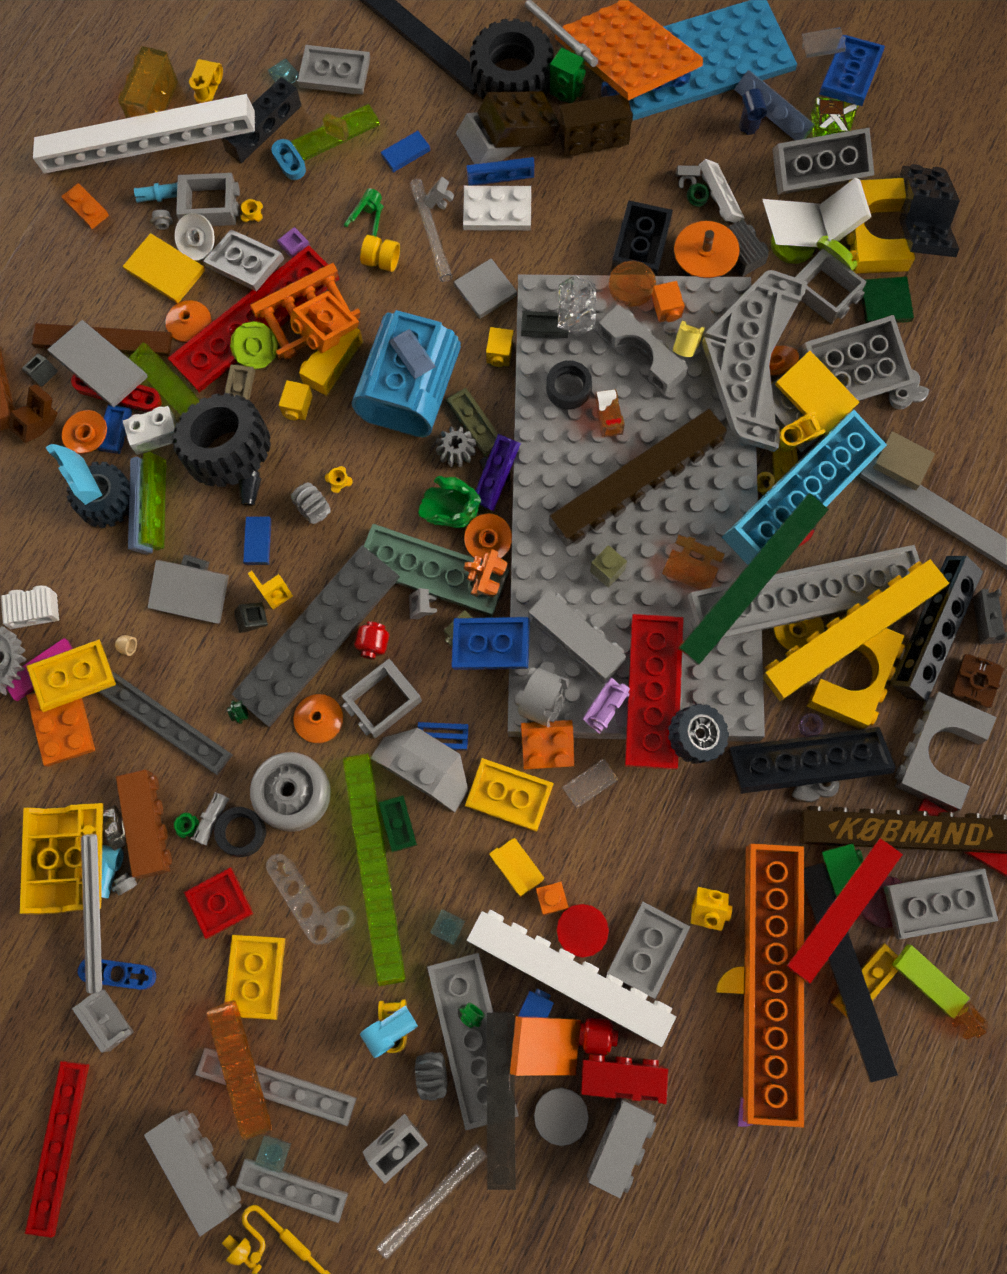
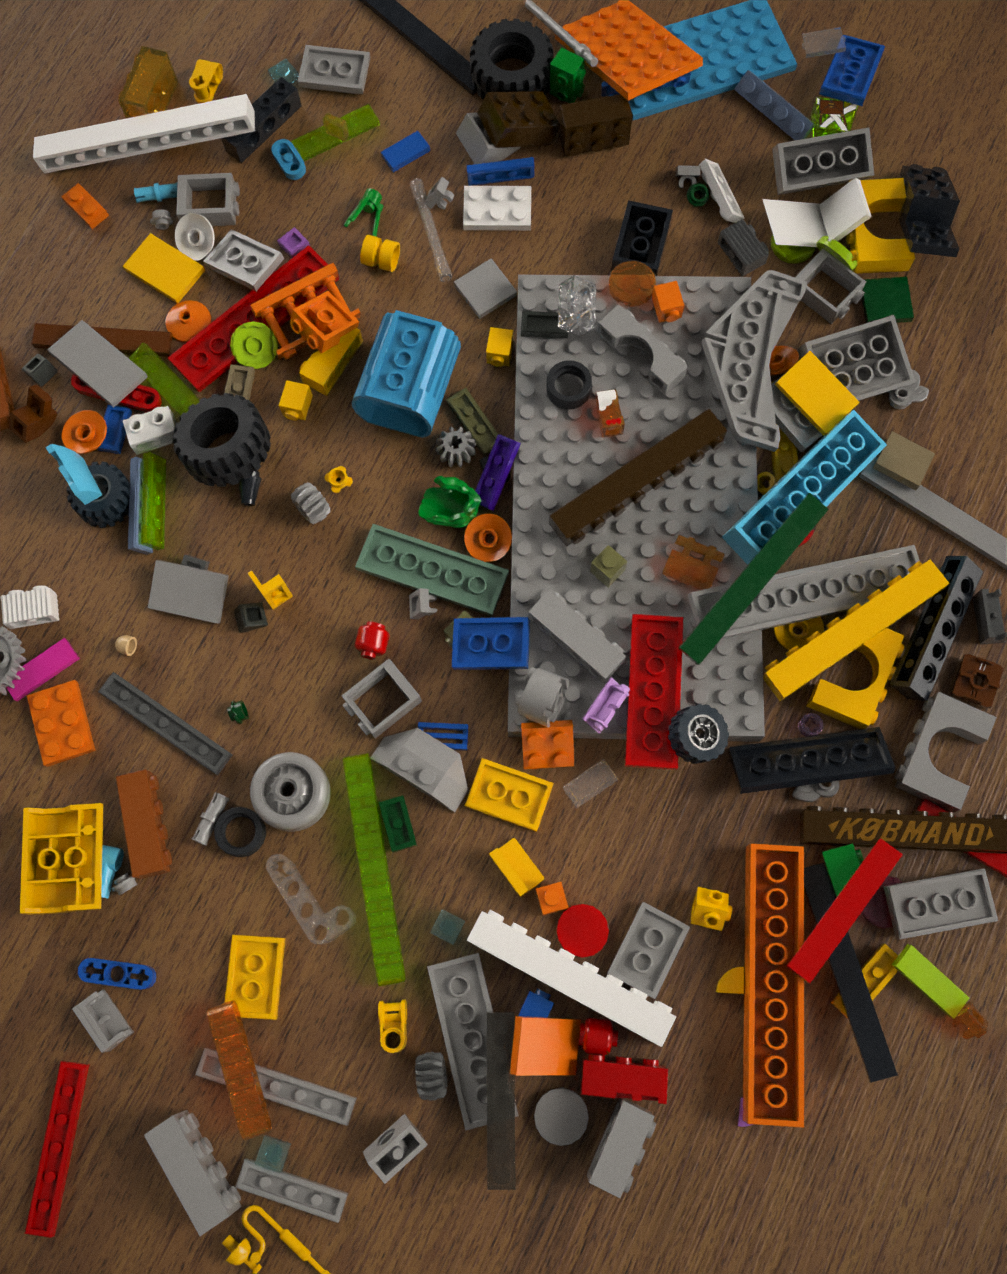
(71, 675): yellow tile -> none
(91, 913): light grey axle -> none
(114, 828): clear smoke beam -> none
(179, 824): green plate -> none
(218, 903): red tile -> none
(251, 205): yellow plate -> none
(257, 541): blue tile -> none
(315, 635): dark grey plate -> none
(323, 729): orange dish -> none
(382, 1034): medium azure piece -> none
(412, 353): sand blue tile -> none
(448, 1184): clear piece -> none
(471, 1015): green plate -> none
(483, 584): orange hips -> none
(687, 339): light yellow piece -> none
(706, 249): orange piece -> none
(753, 111): dark blue piece -> none
(803, 430): yellow piece -> none

